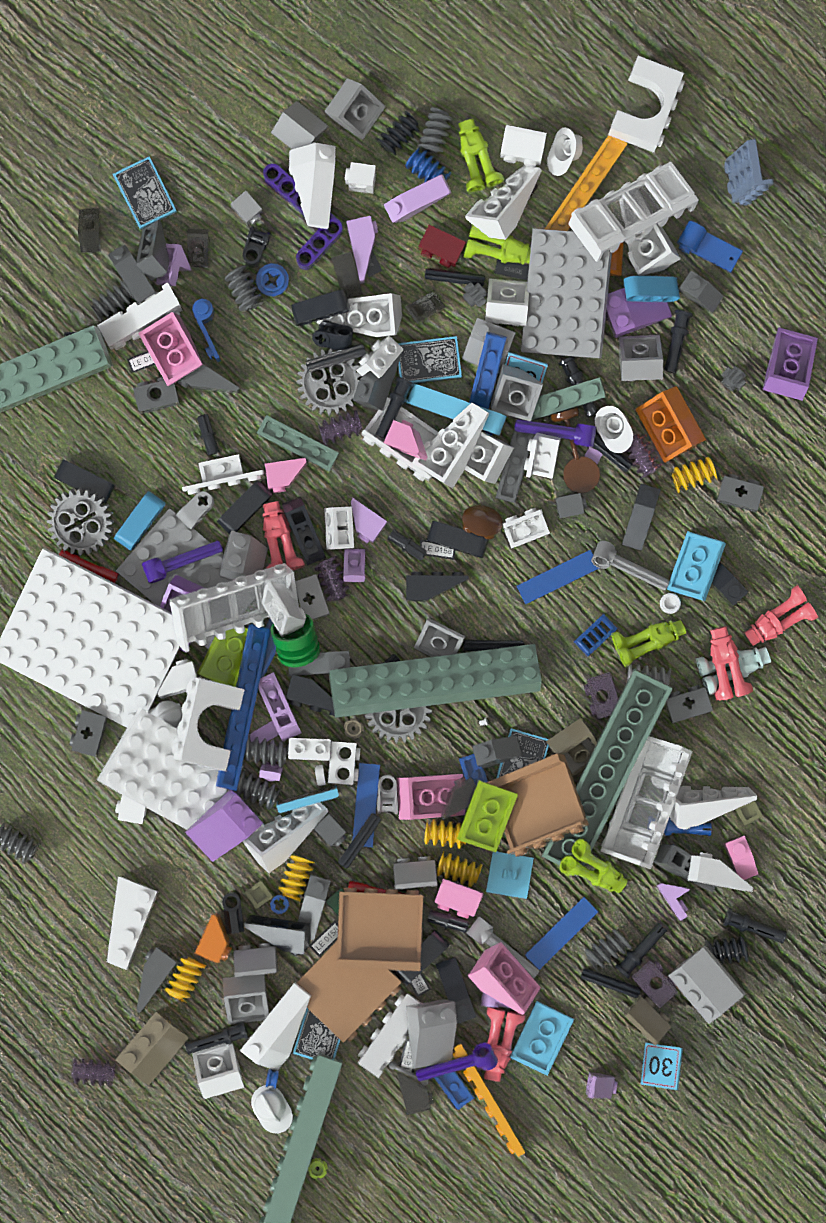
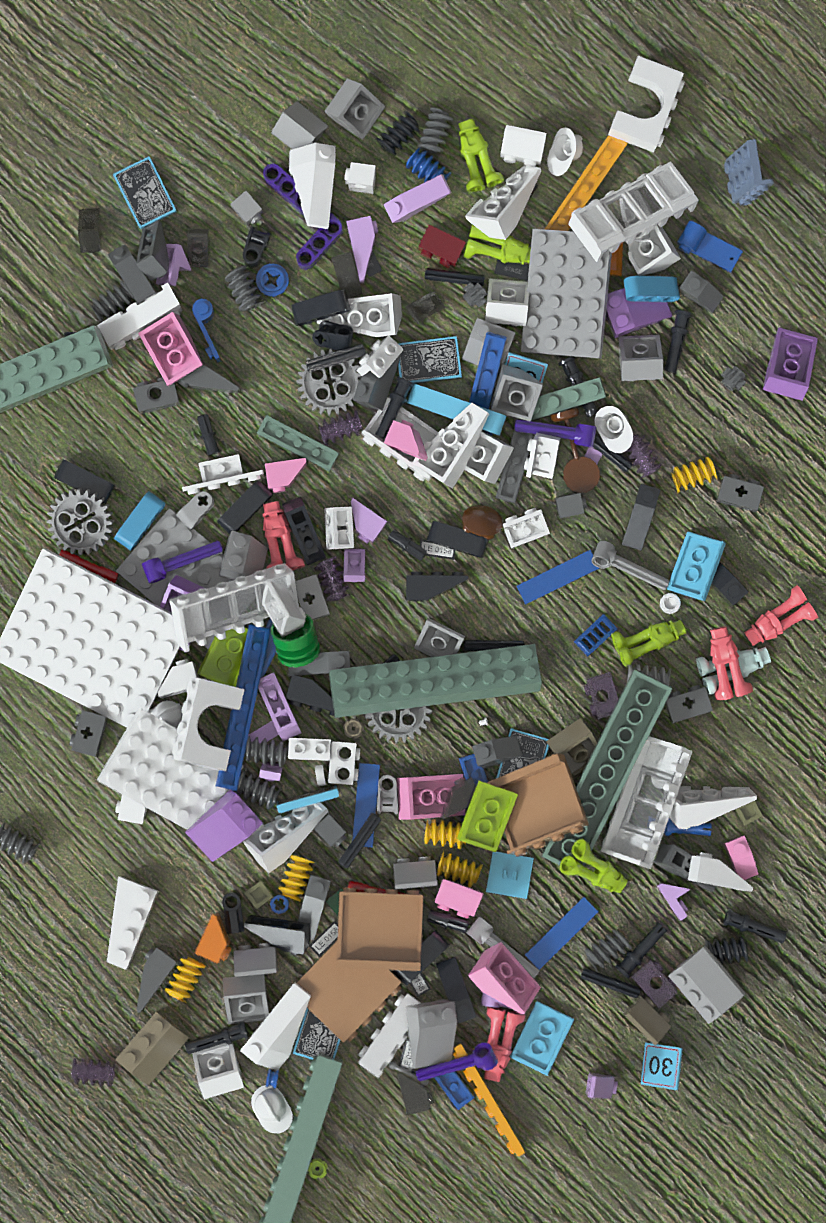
(140, 362): sticker -> none
(670, 424): orange slope -> none

